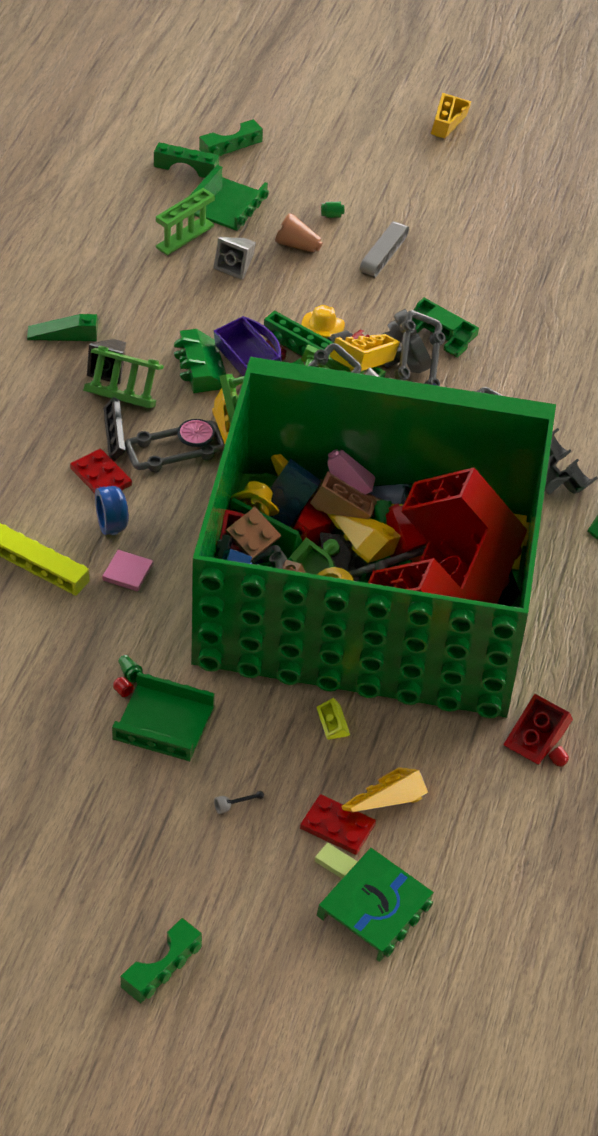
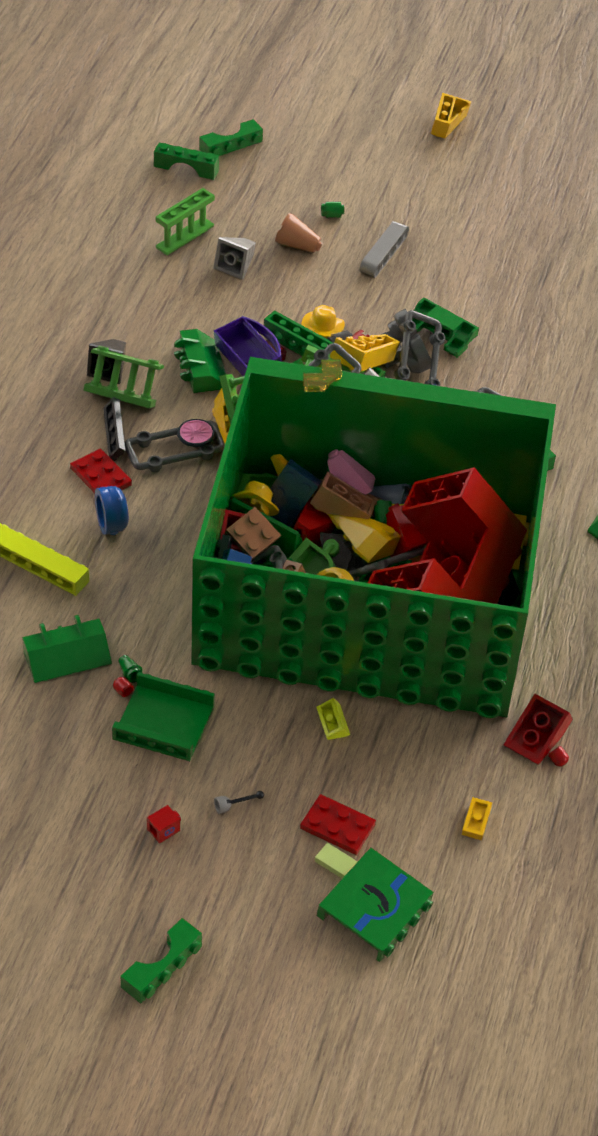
(66, 649): none -> green piece
(71, 328): green wedge -> none
(127, 570): bright pink tile -> none
(163, 823): none -> red brick
(233, 200): green panel -> none
(320, 381): none -> clear yellow tile
(394, 788): yellow wedge -> none
(477, 818): none -> yellow plate
(571, 477): dark grey piece -> none

